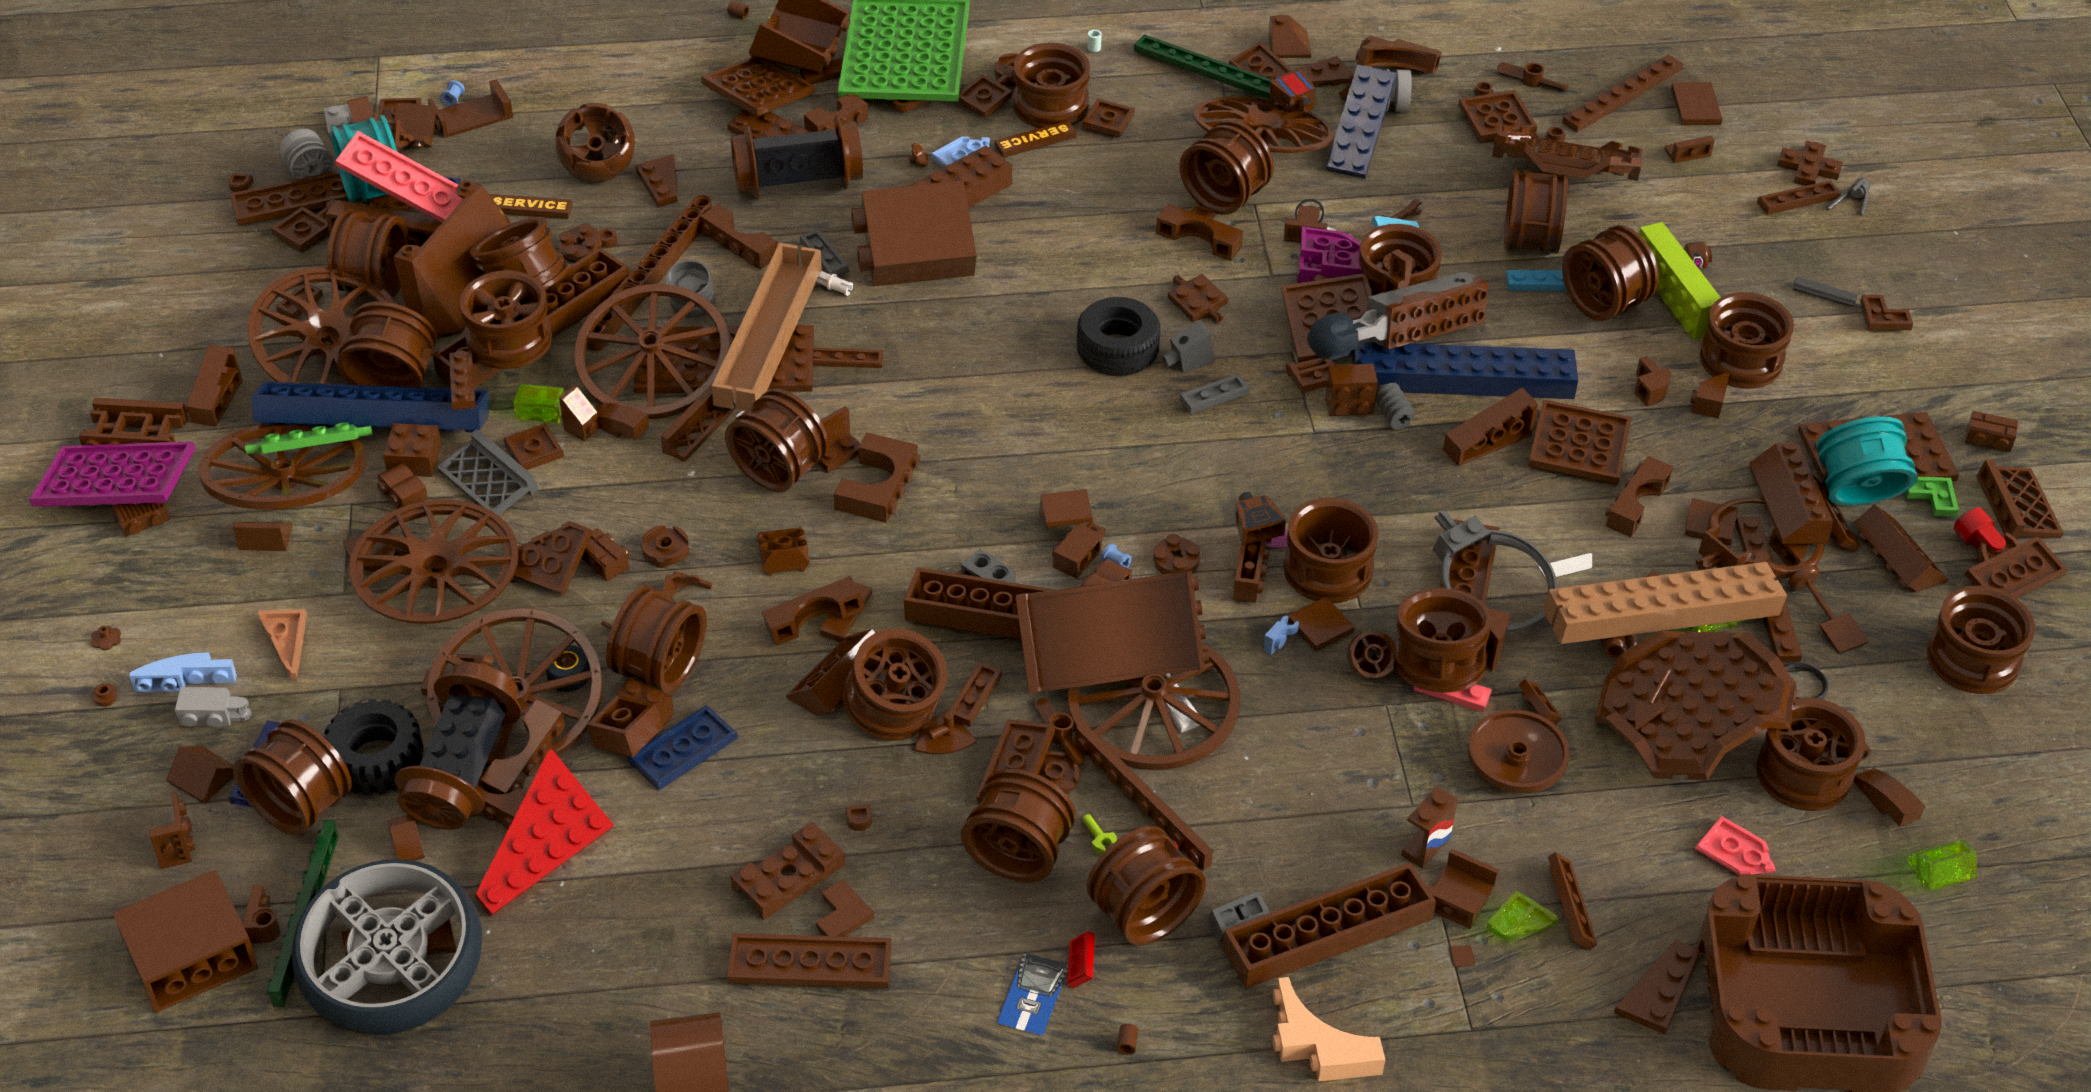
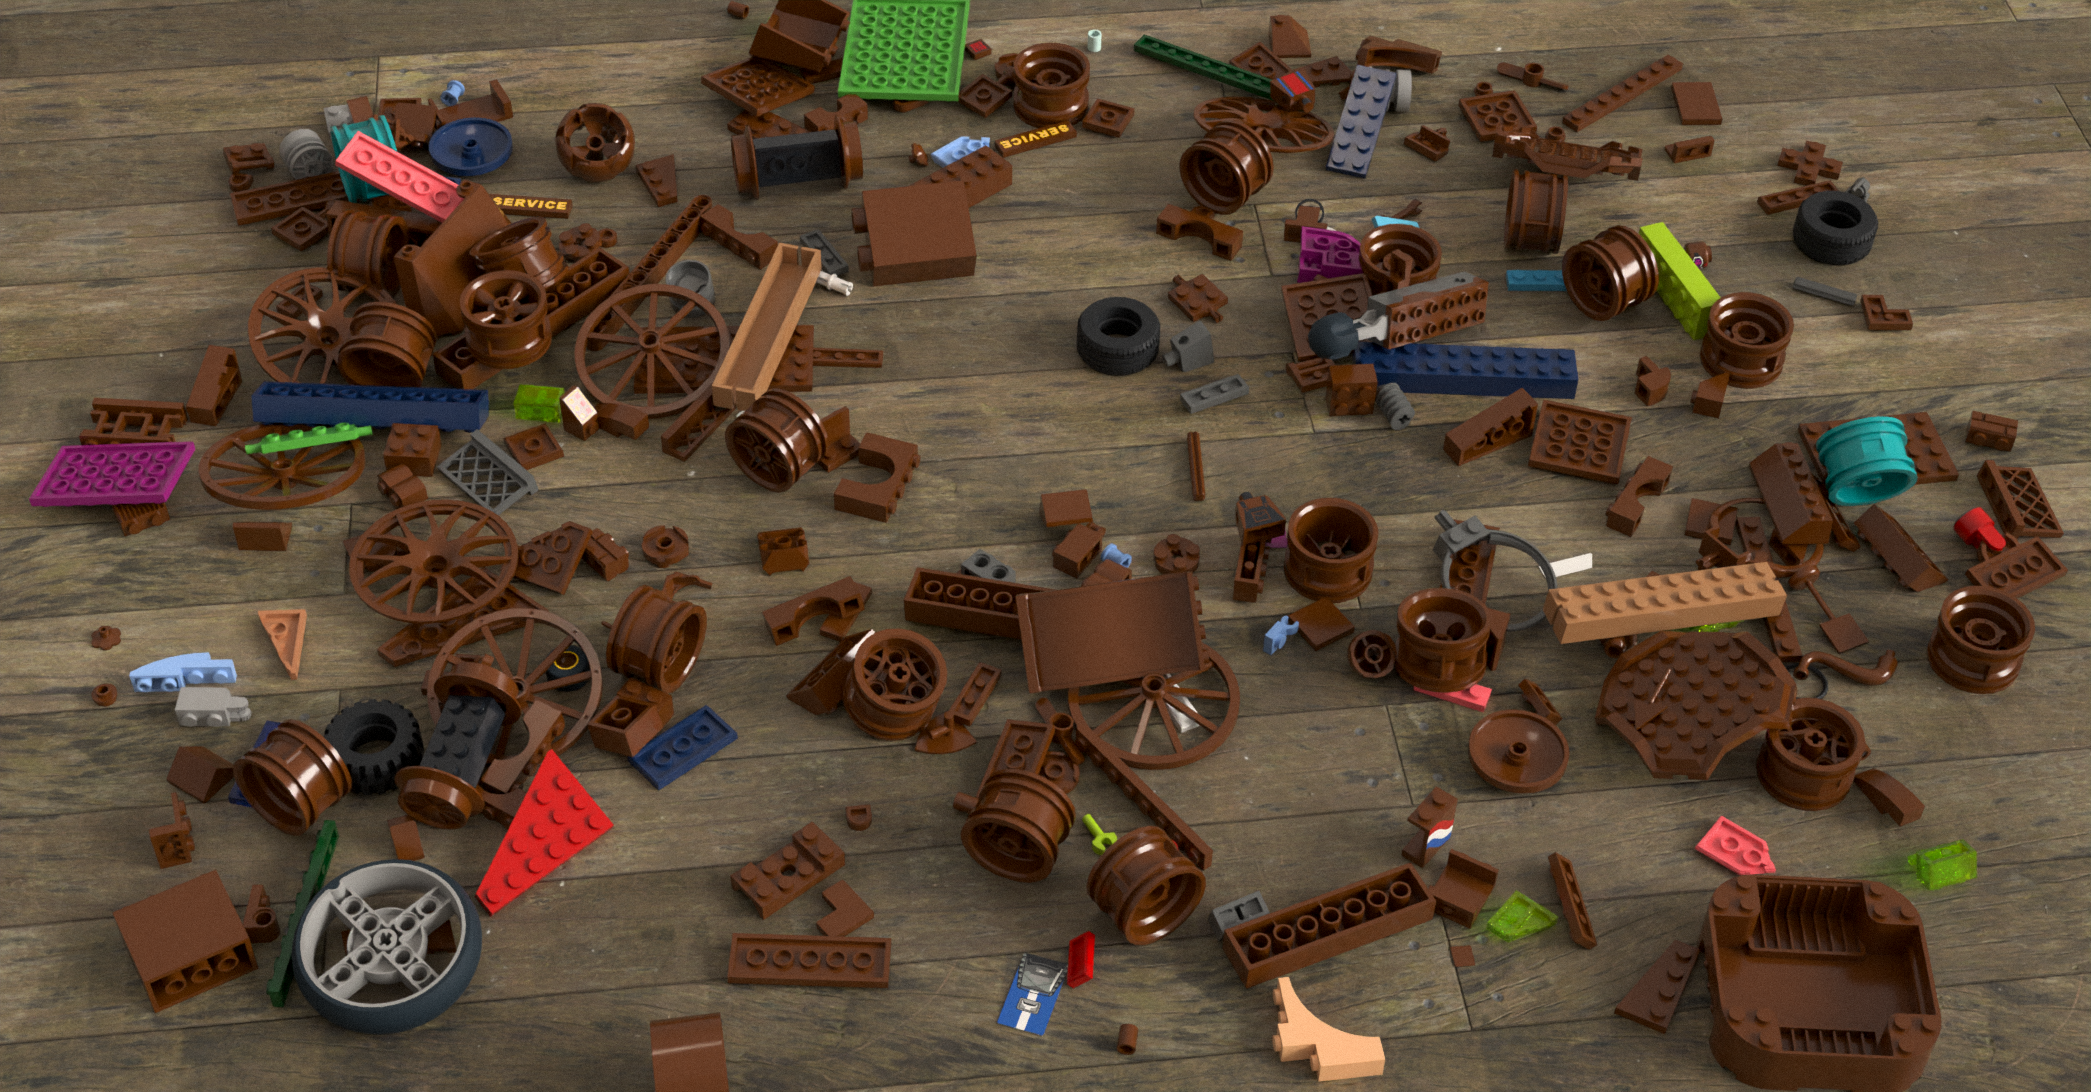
(248, 157): none -> reddish brown plate
(425, 640): none -> reddish brown wing
(462, 380): reddish brown plate -> none
(470, 146): none -> dark blue dish
(965, 802): none -> reddish brown hinge
(978, 49): none -> reddish brown tile
(1196, 466): none -> reddish brown axle
(1429, 142): none -> reddish brown slope
(1835, 228): none -> black tyre
(1879, 675): none -> reddish brown animal
(1939, 492): bright green plate -> none

